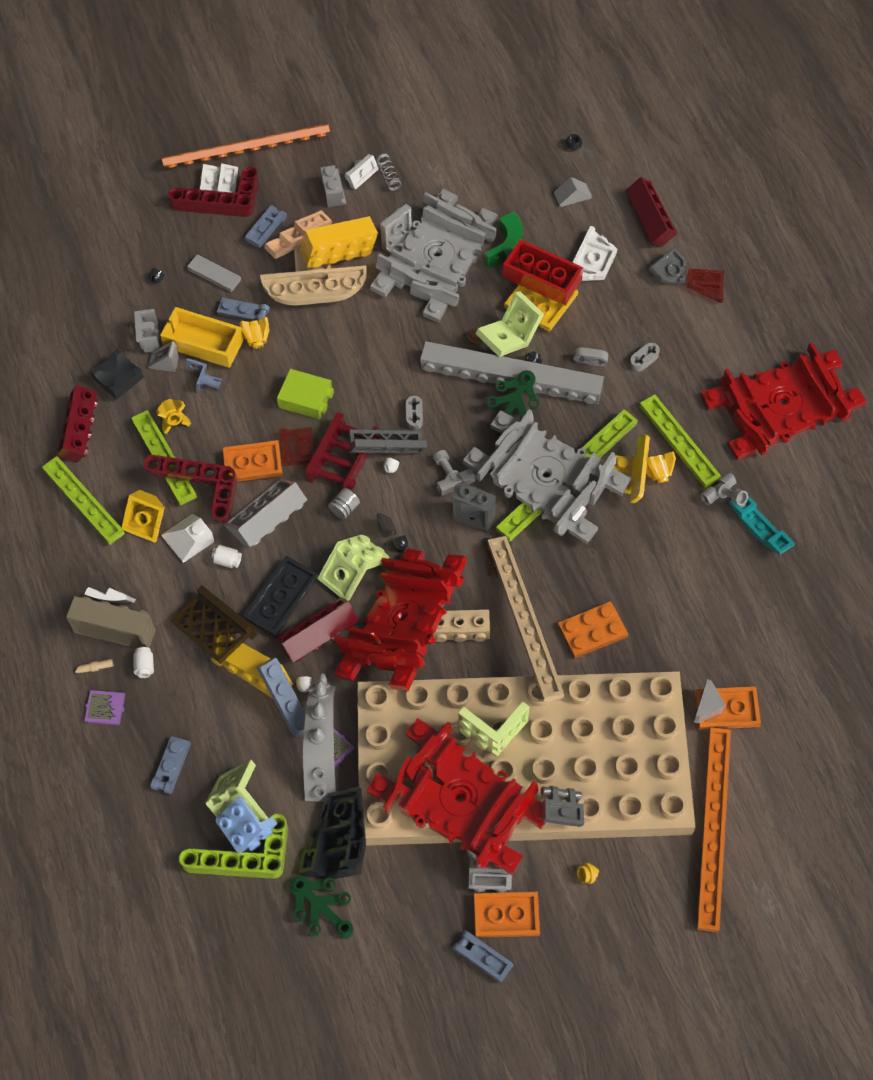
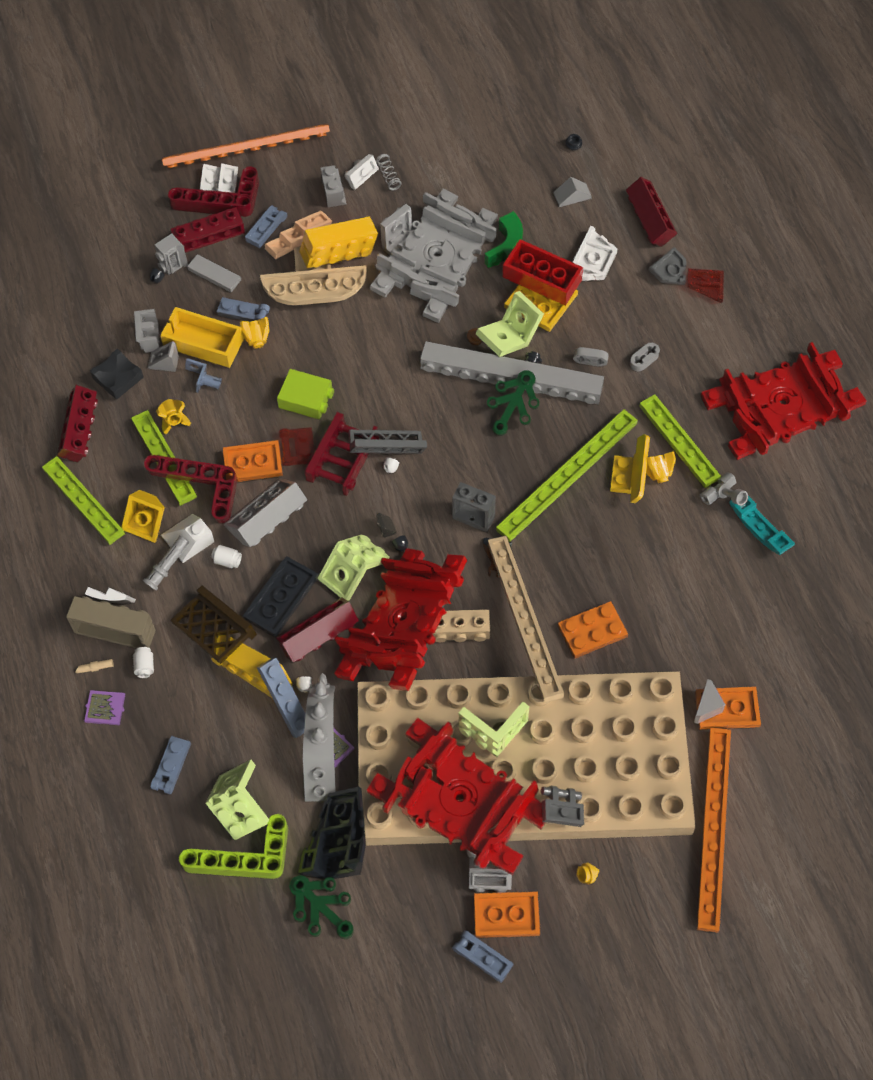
(161, 570): none -> light grey pin
(170, 254): none -> light grey window
(209, 229): none -> dark red brick
(243, 827): light blue bracket -> none
(344, 503): light grey piece -> none
(410, 413): light grey beam -> none
(452, 478): light grey bar -> none
(525, 455): light grey piece -> none

